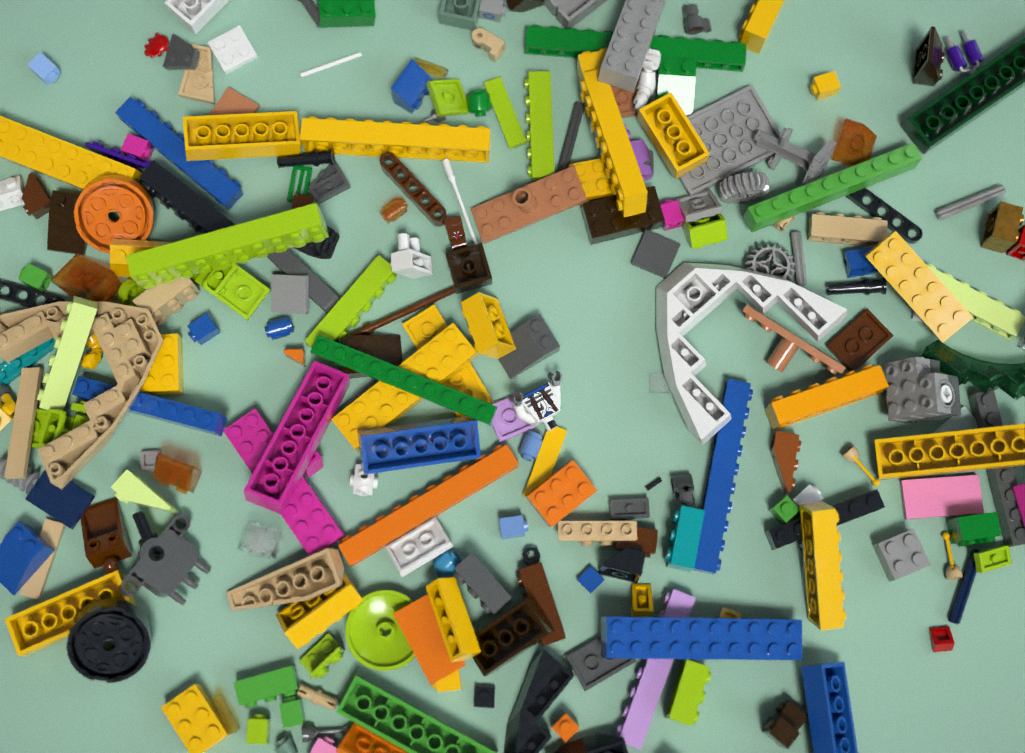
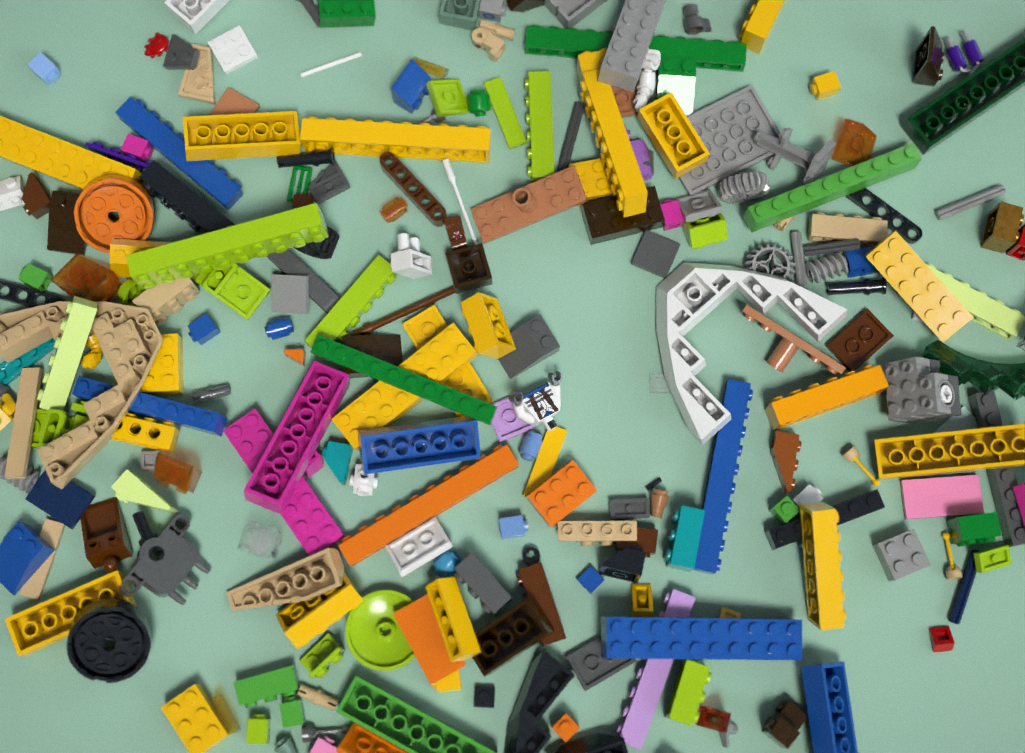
(165, 441): none -> yellow brick
(211, 393): none -> dark grey axle
(338, 459): none -> teal slope
(497, 29): none -> tan axle
(658, 502): none -> medium nougat cone
(683, 489): dark grey piece -> none
(718, 721): none -> clear red piece
(826, 266): none -> light grey piece
(831, 247): none -> dark grey axle

